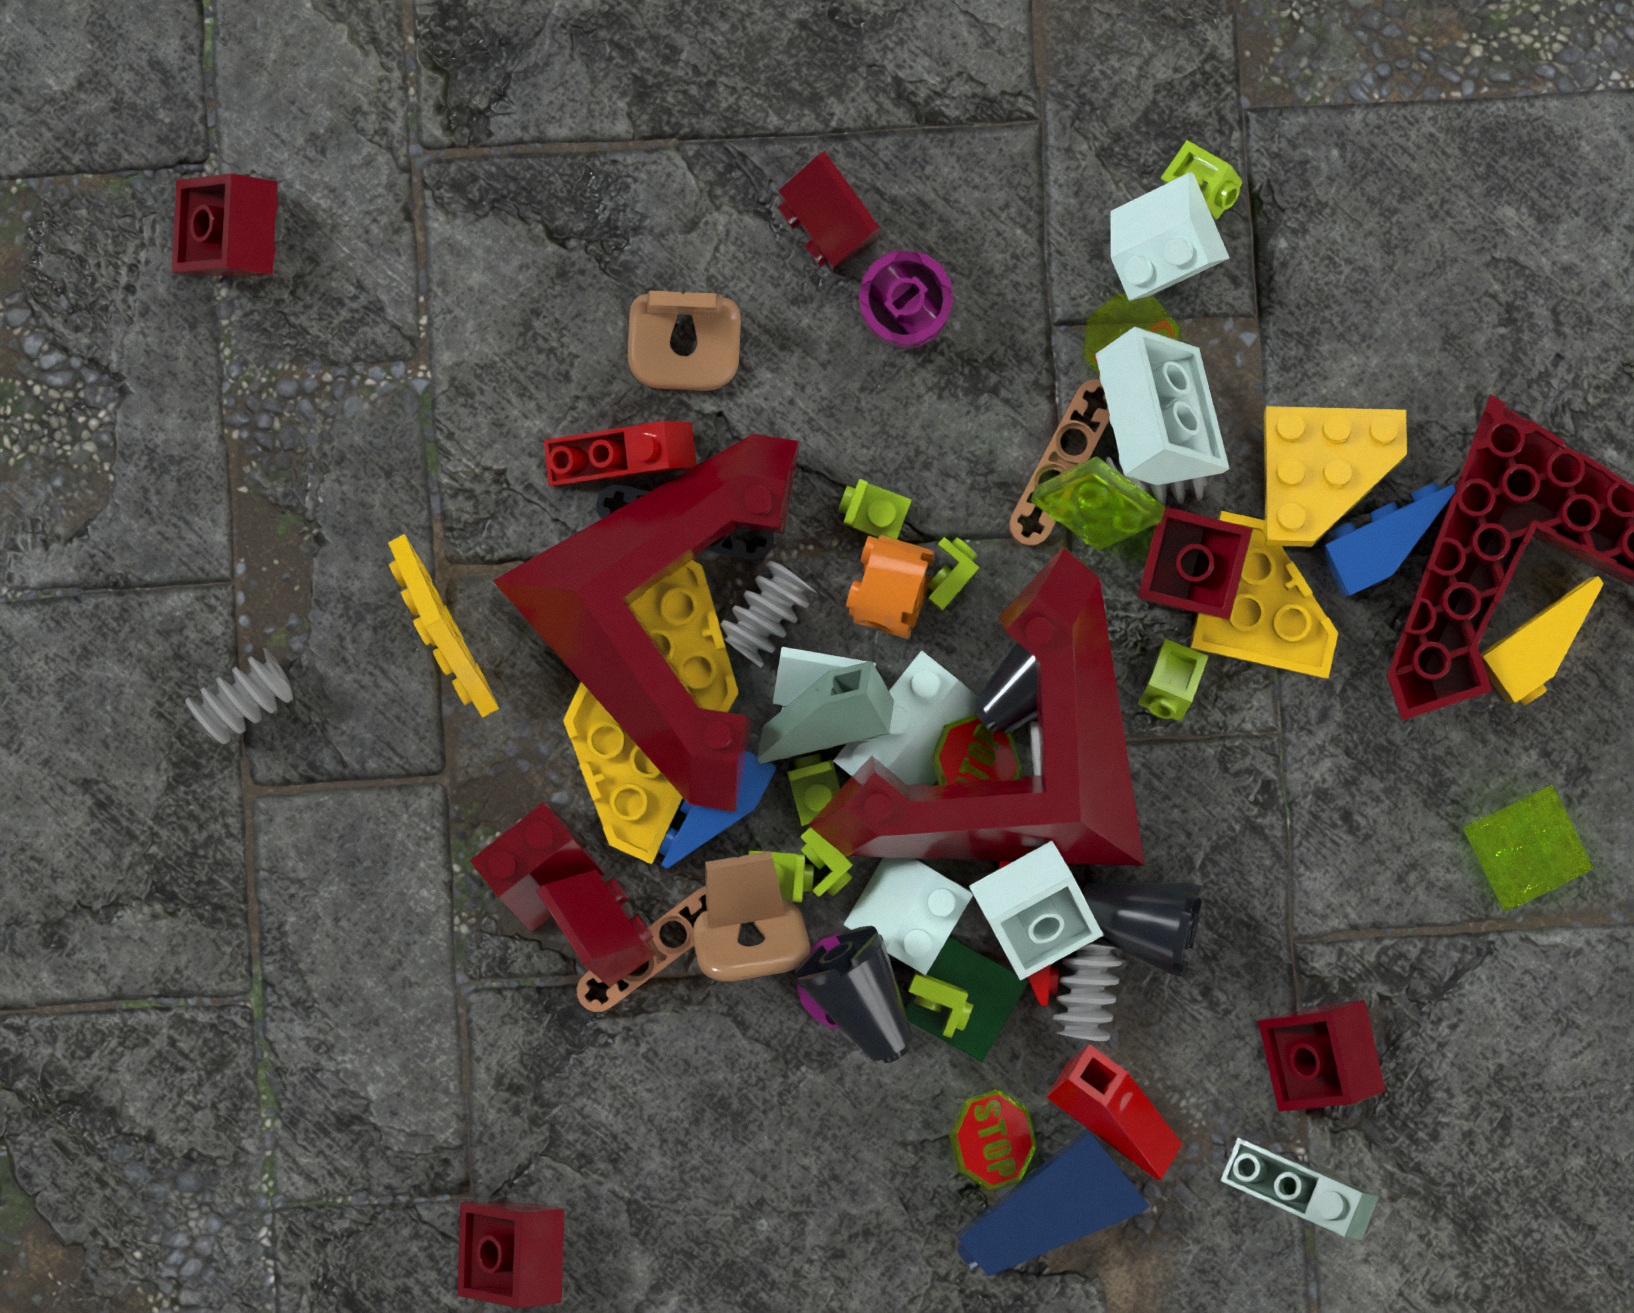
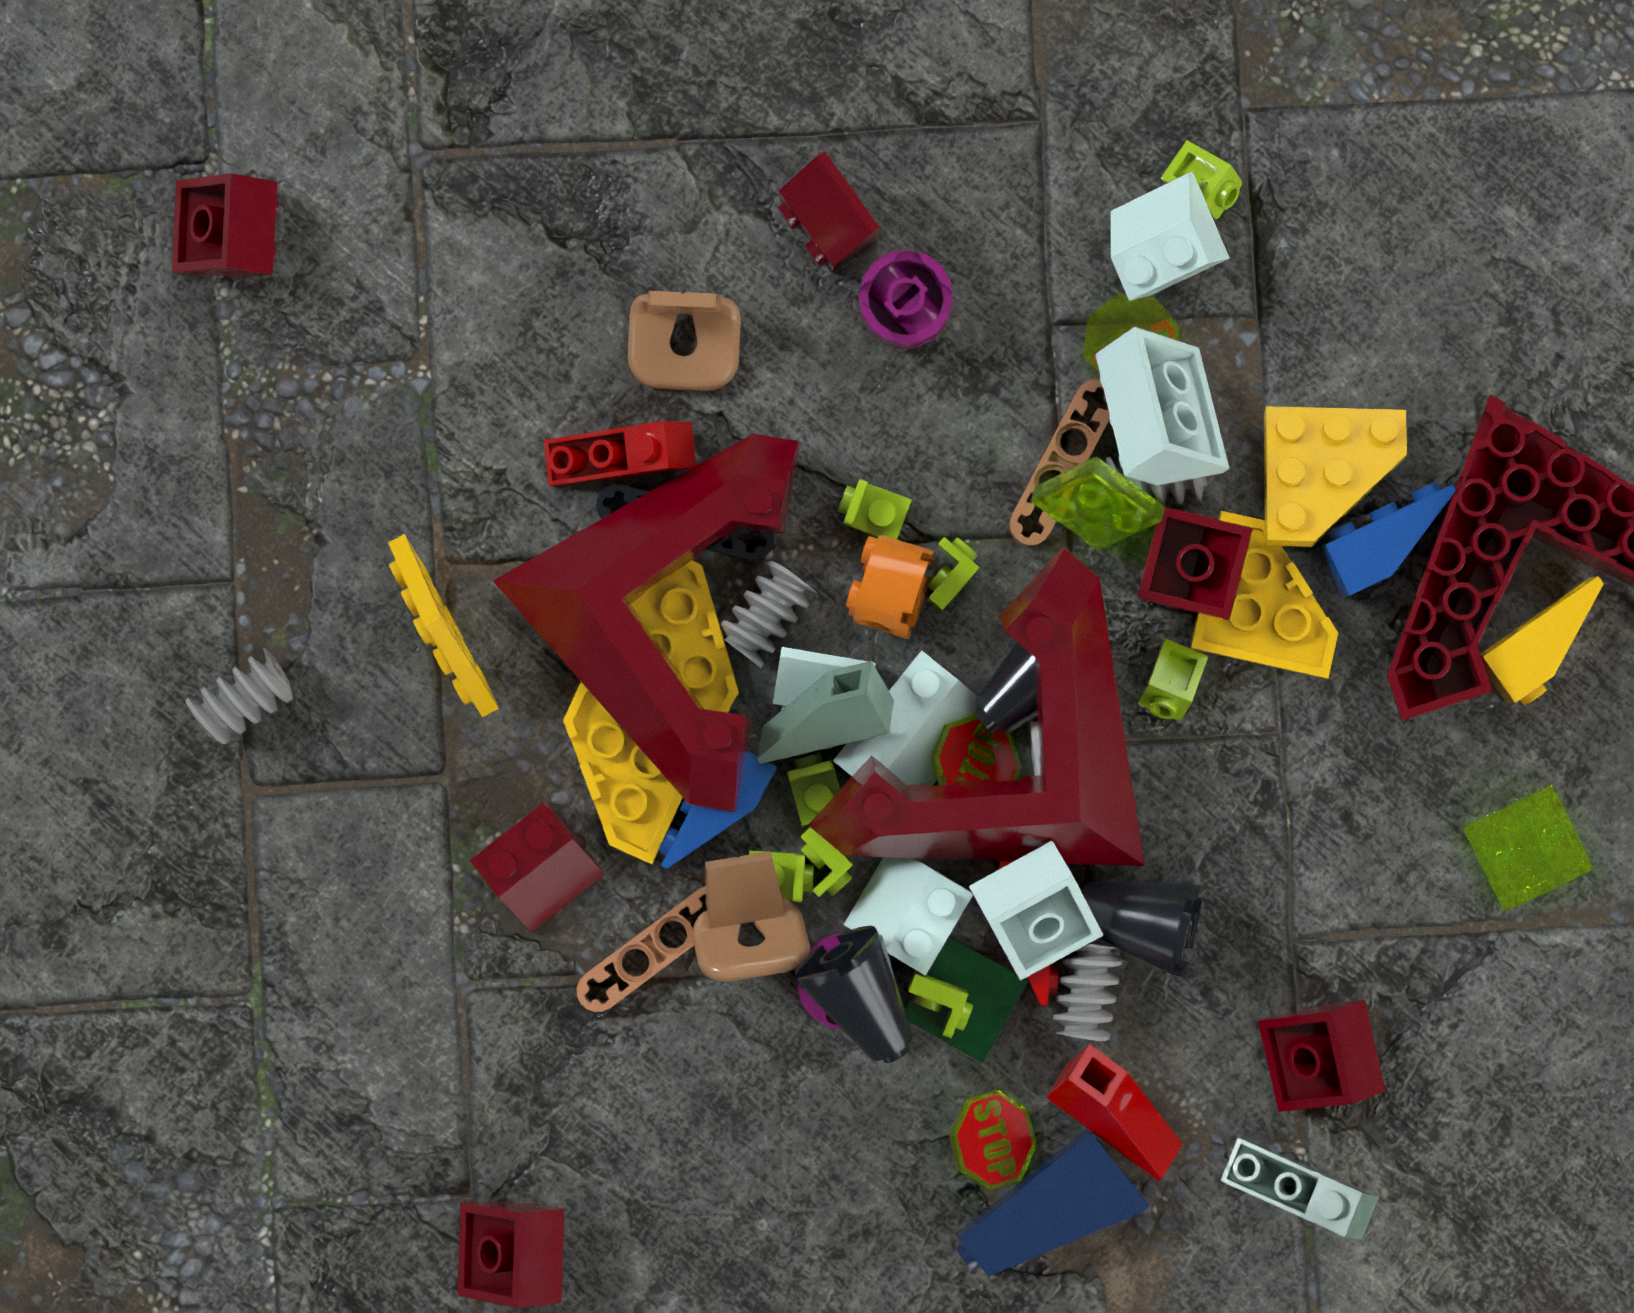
(598, 924): dark red slope -> none

